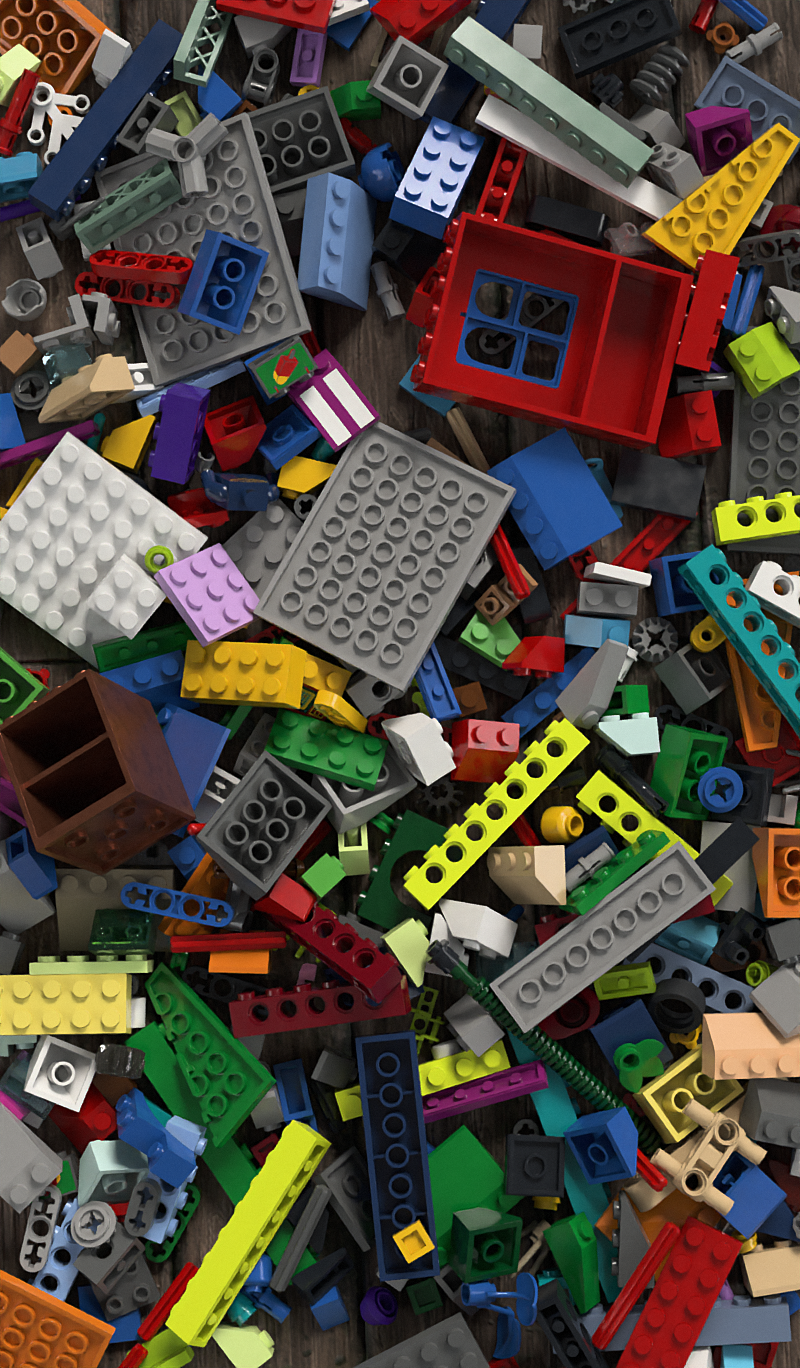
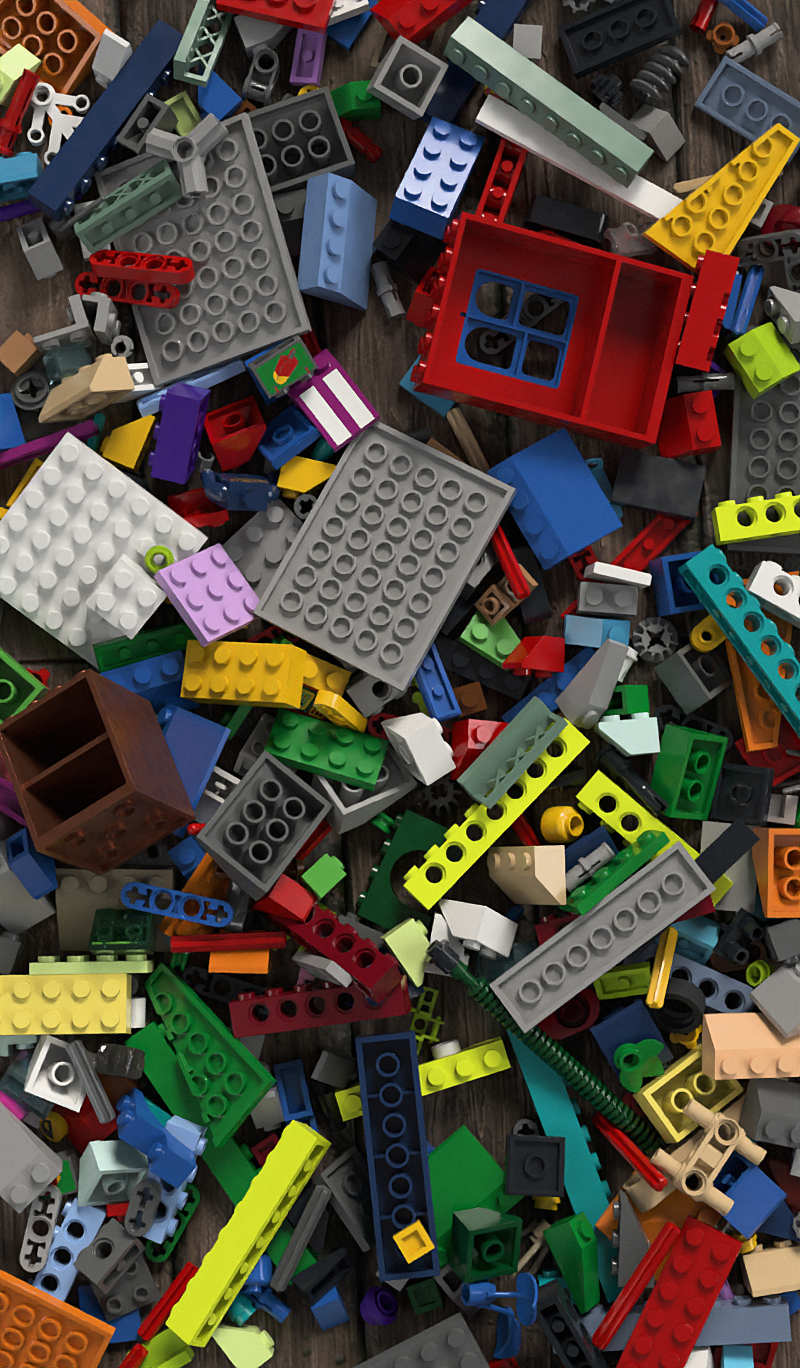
(25, 300): light grey hair -> none
(54, 1127): none -> yellow tile
(84, 1218): light grey gear -> none
(90, 1081): none -> dark grey axle
(115, 346): none -> light grey pin
(223, 281): blue slope -> none
(322, 968): none -> light grey tile
(354, 851): yellowish green slope -> none
(381, 173): blue cylinder -> none
(472, 1025): light grey brick -> none
(485, 1091): magenta tile -> none
(509, 751): none -> sand green fence
(604, 1145): blue slope -> none
(661, 968): none -> yellow axle
(674, 170): light grey brick -> none
(717, 136): magenta slope -> none
(732, 792): blue gear -> none

